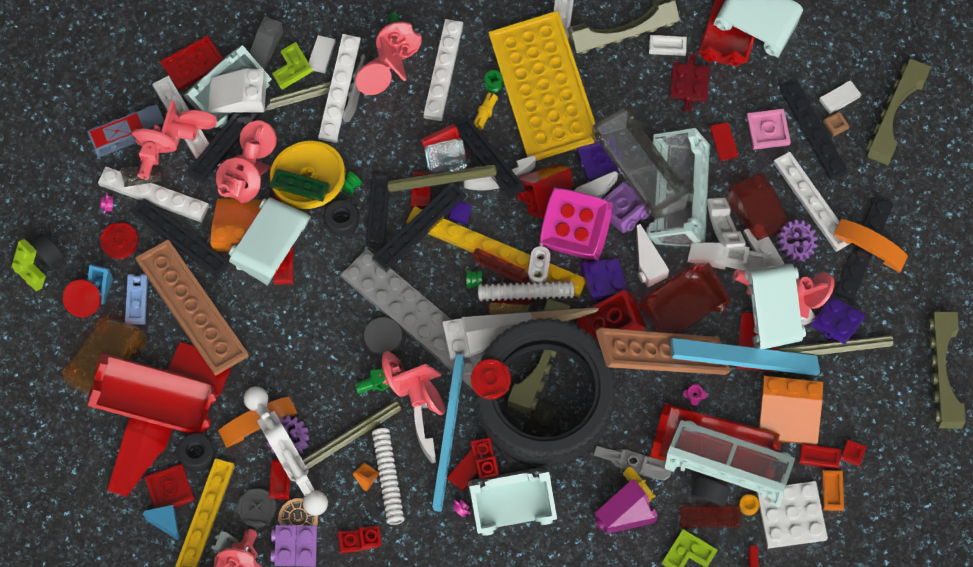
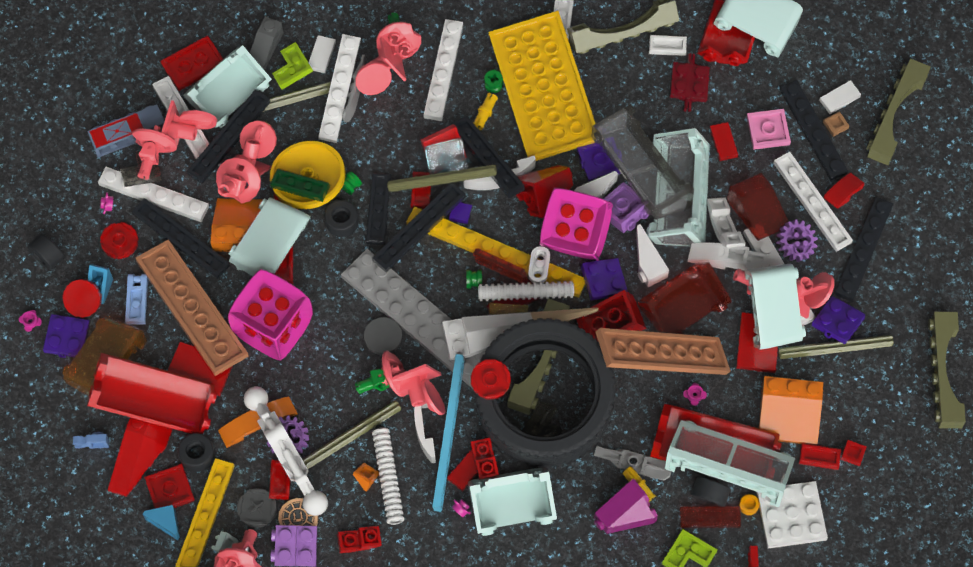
(24, 265): lime plate -> none
(25, 320): none -> dark pink plate
(65, 335): none -> dark purple plate
(96, 440): none -> medium blue plate
(238, 91): white slope -> none
(270, 314): none -> dark pink piece
(744, 356): medium azure tile -> none
(833, 490): orange tile -> none
(843, 190): none -> red slope
(872, 242): orange slope -> none

